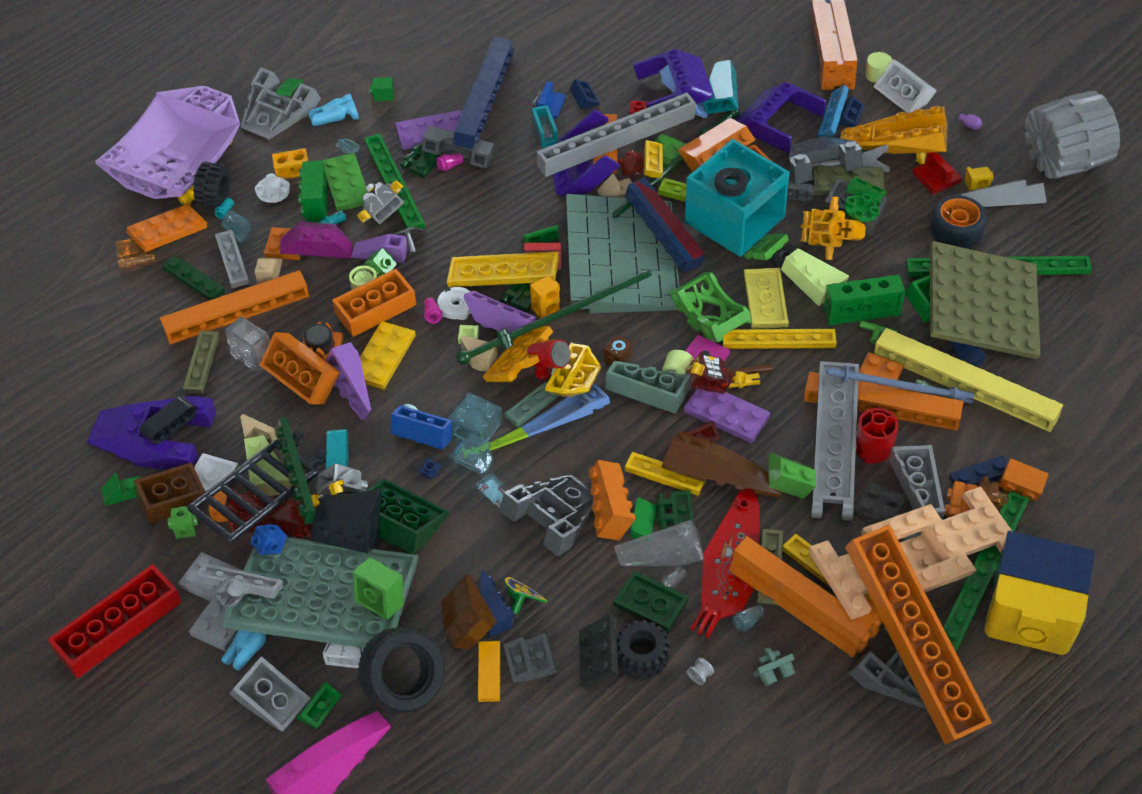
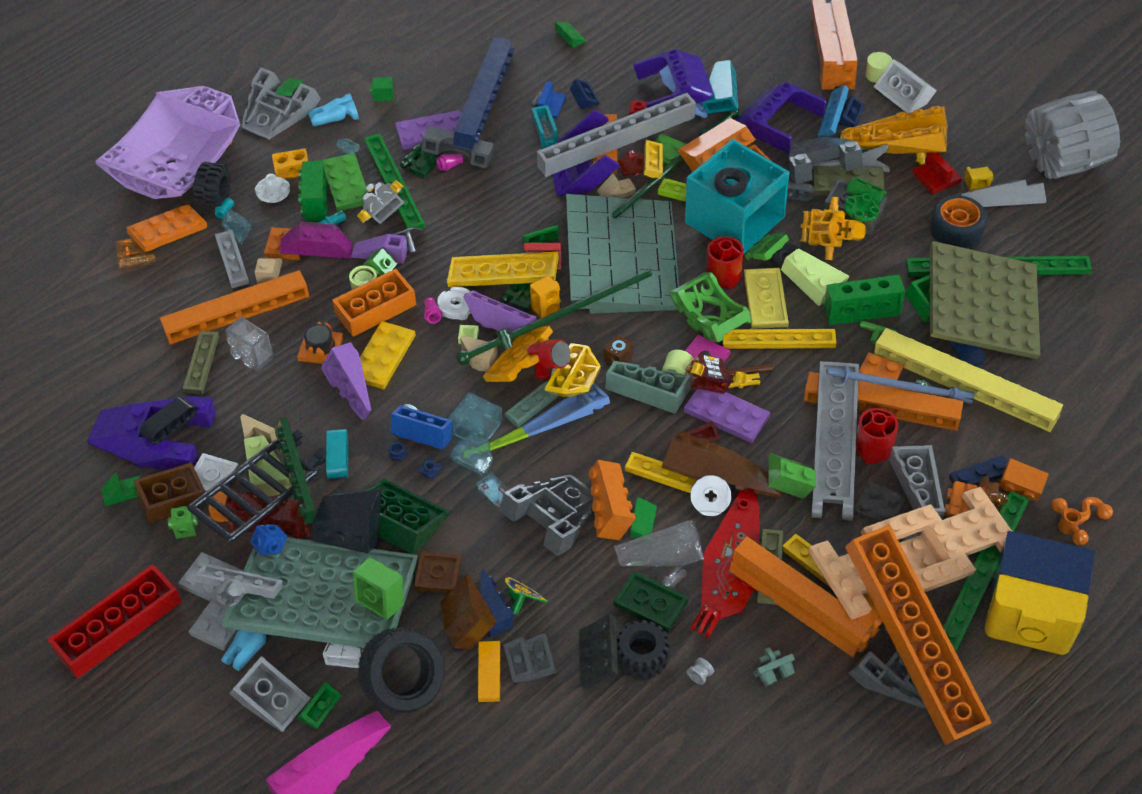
(187, 197): yellow brick -> none
(193, 278): dark green plate -> none
(299, 368): orange brick -> none
(338, 480): light grey torso -> none
(397, 451): none -> dark blue plate
(437, 572): none -> reddish brown plate
(569, 34): none -> green slope
(664, 225): dark blue brick -> none
(681, 508): dark green plate -> none
(702, 503): none -> white plate
(725, 261): none -> red cylinder
(747, 618): clear light blue cone -> none
(971, 121): medium lavender cylinder -> none
(1072, 518): none -> orange piece

